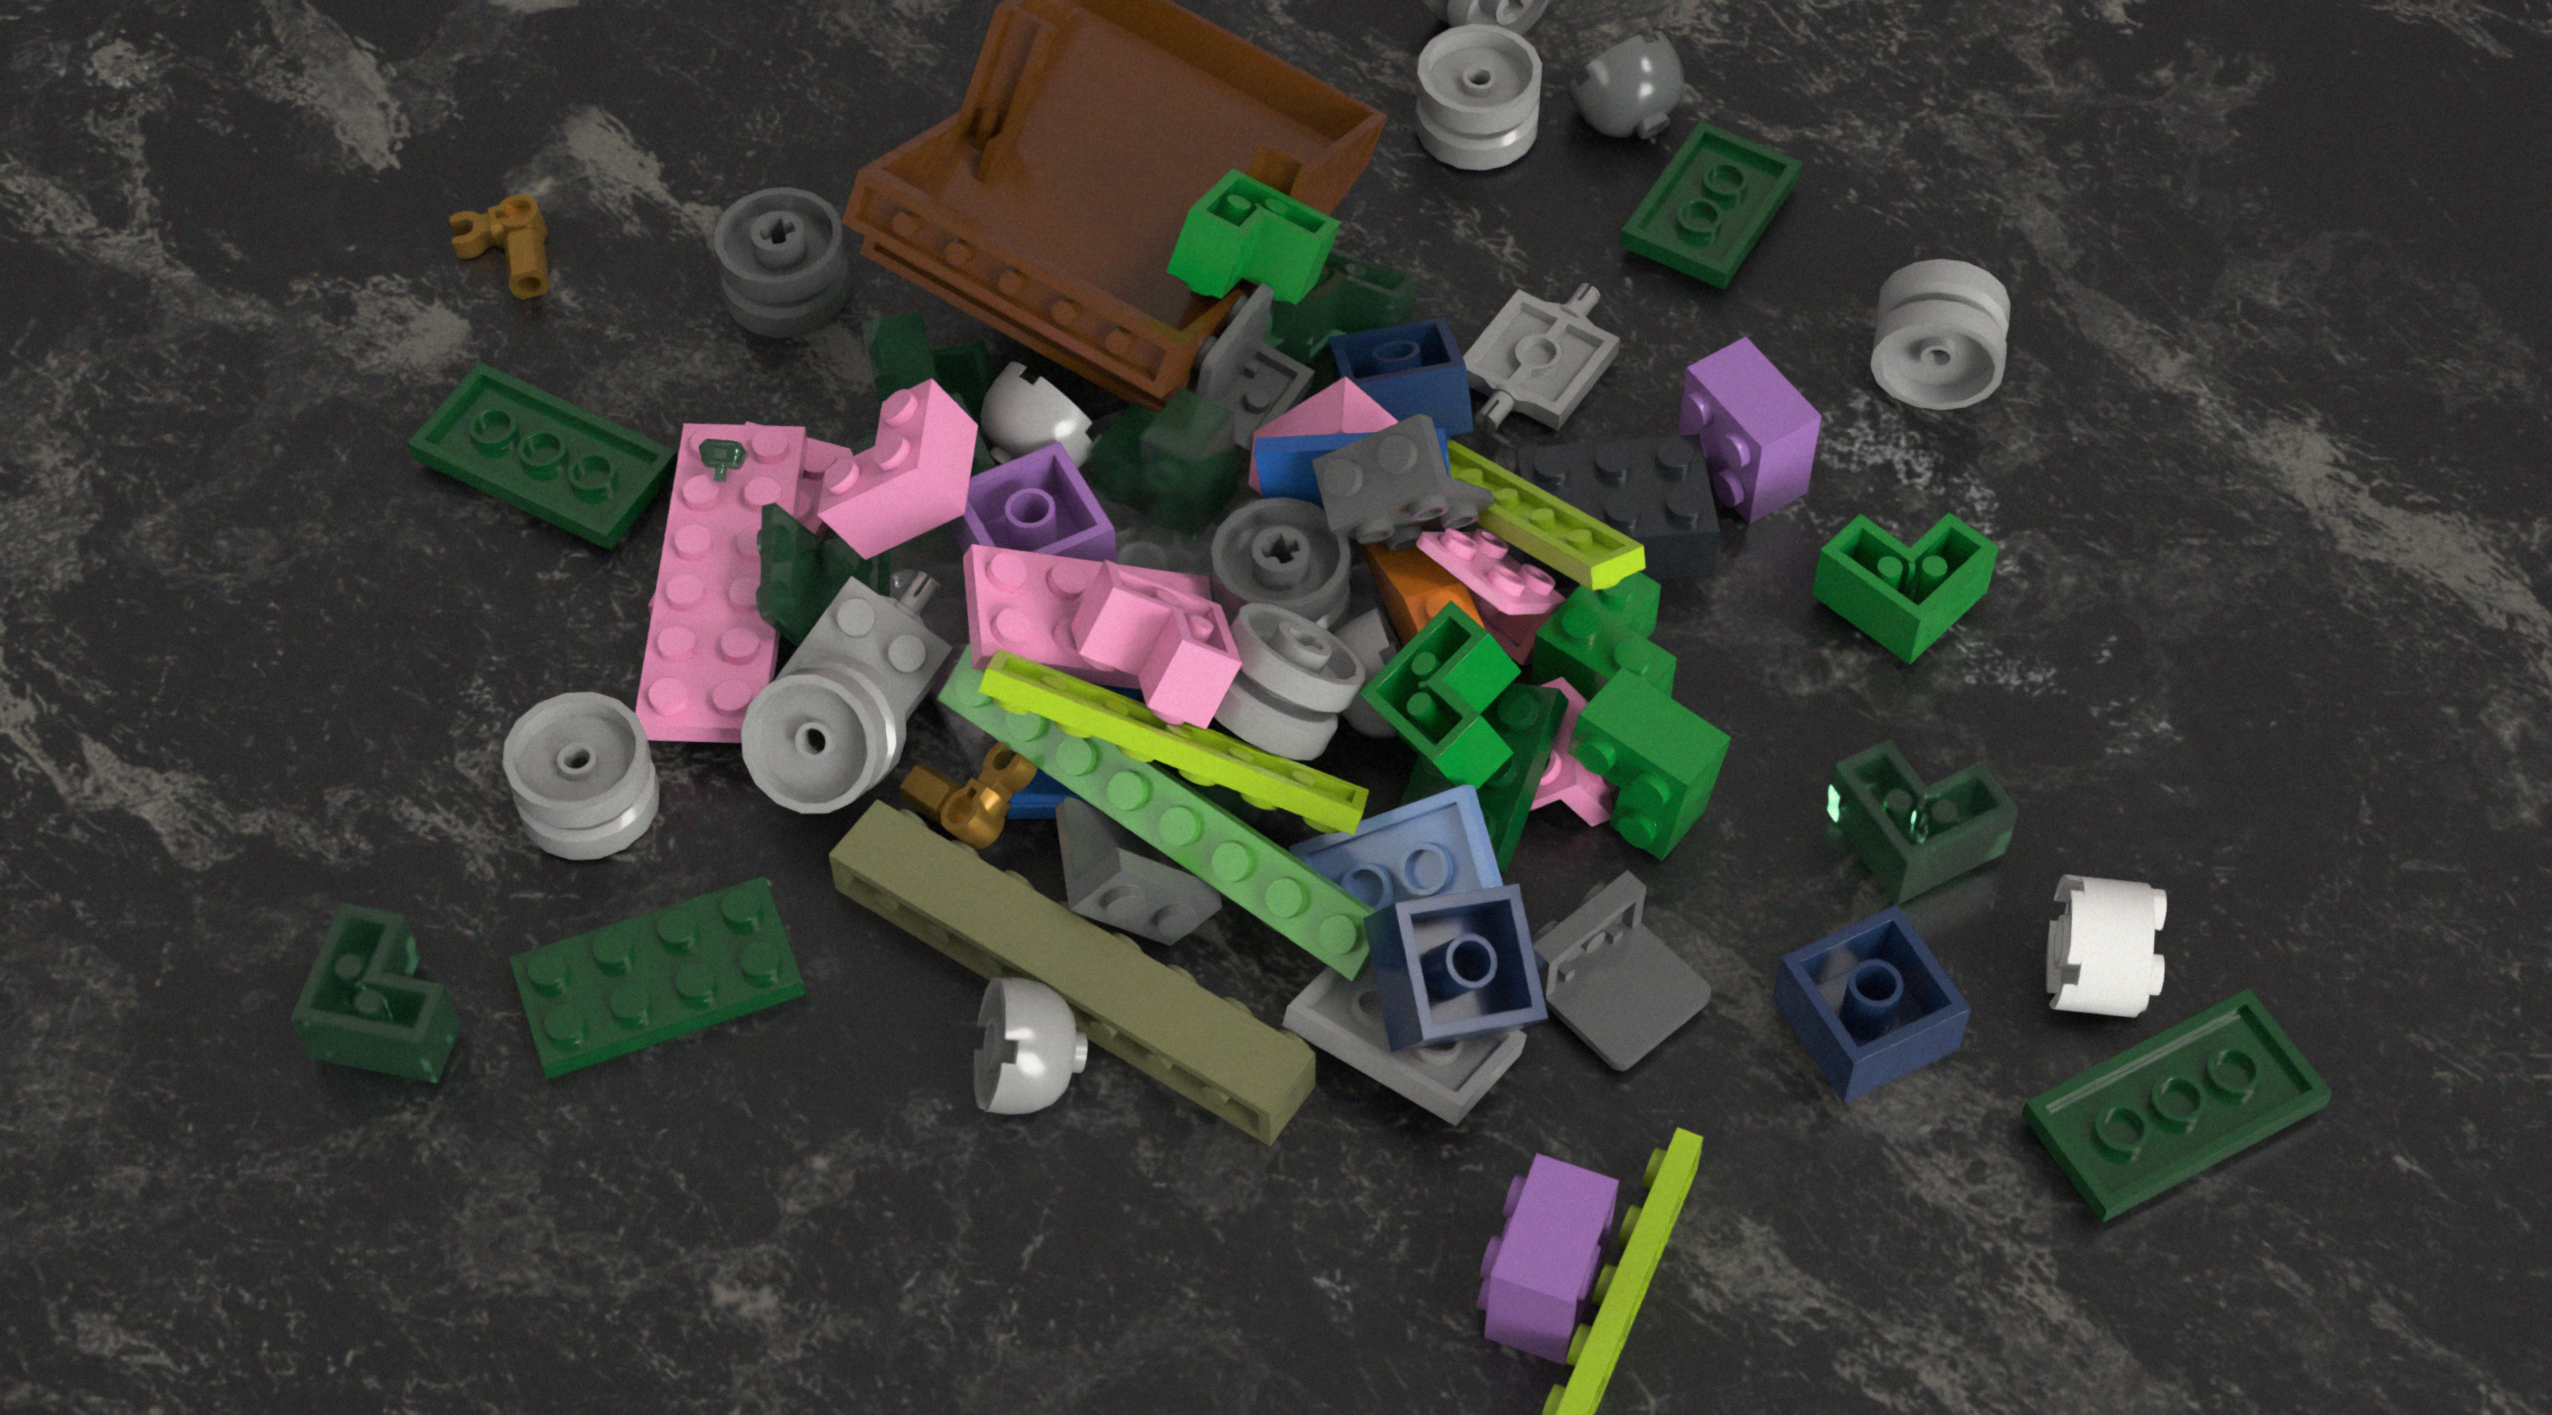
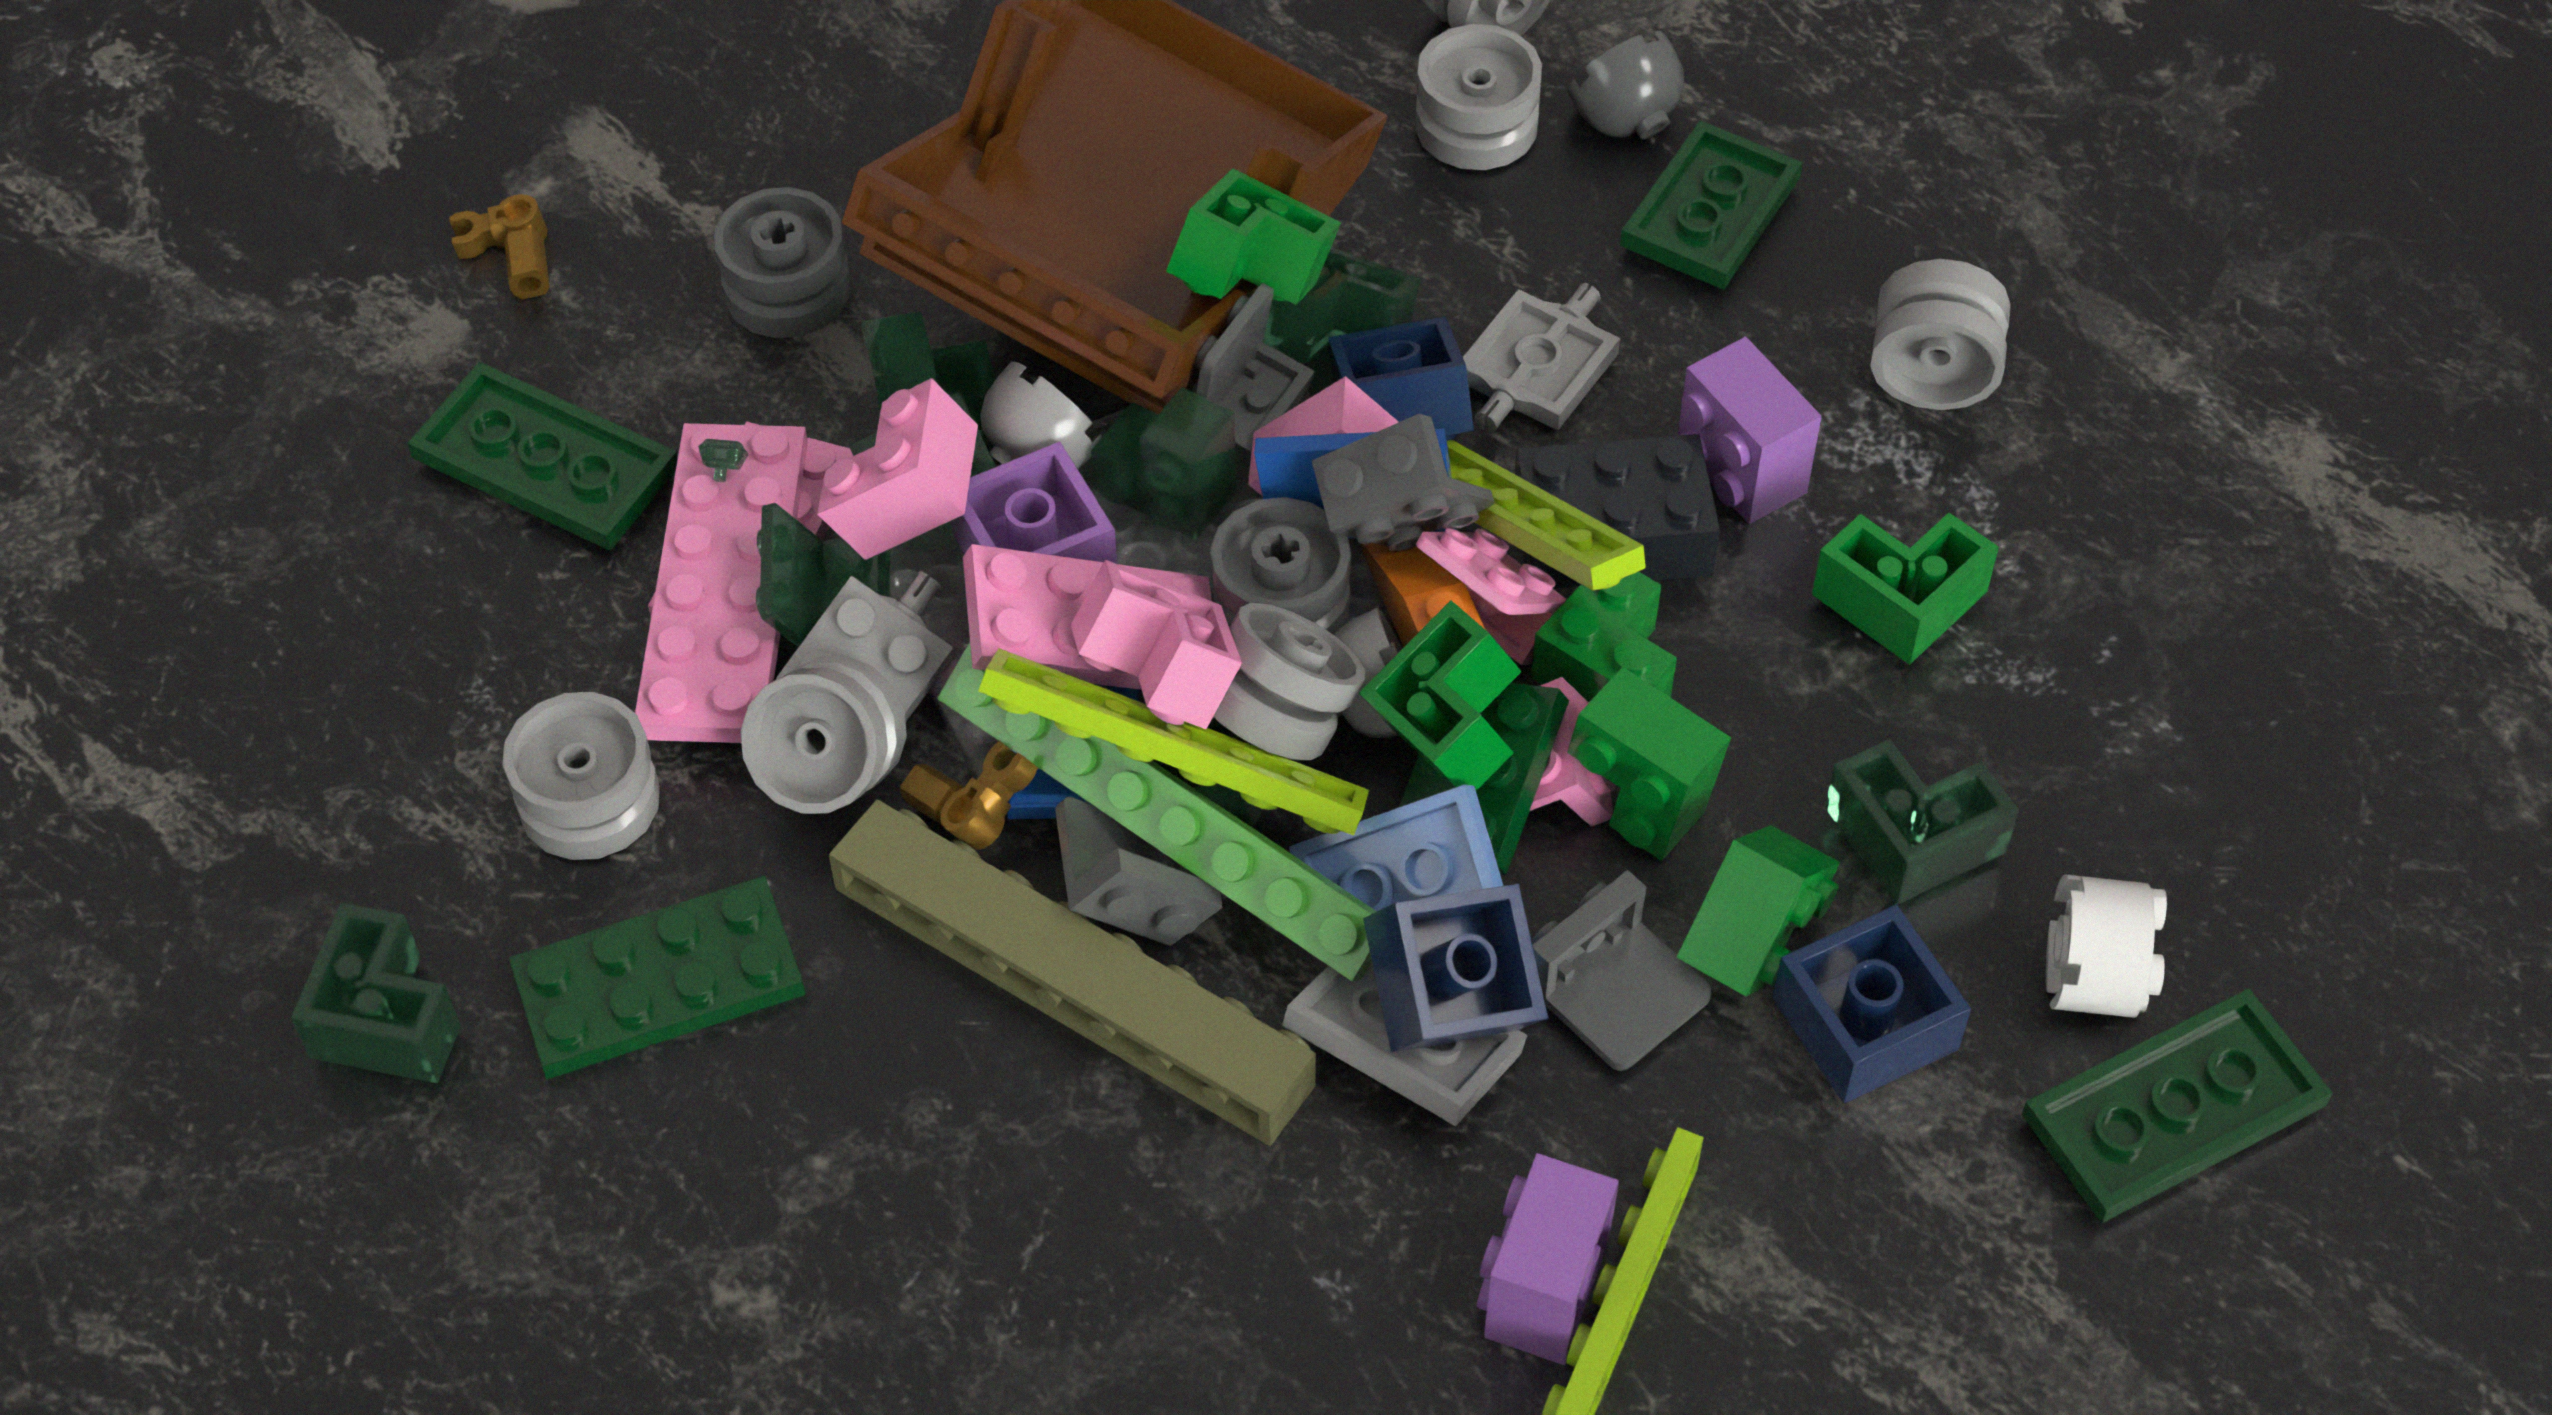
(1026, 1047): light grey cylinder -> none
(1754, 904): none -> green brick

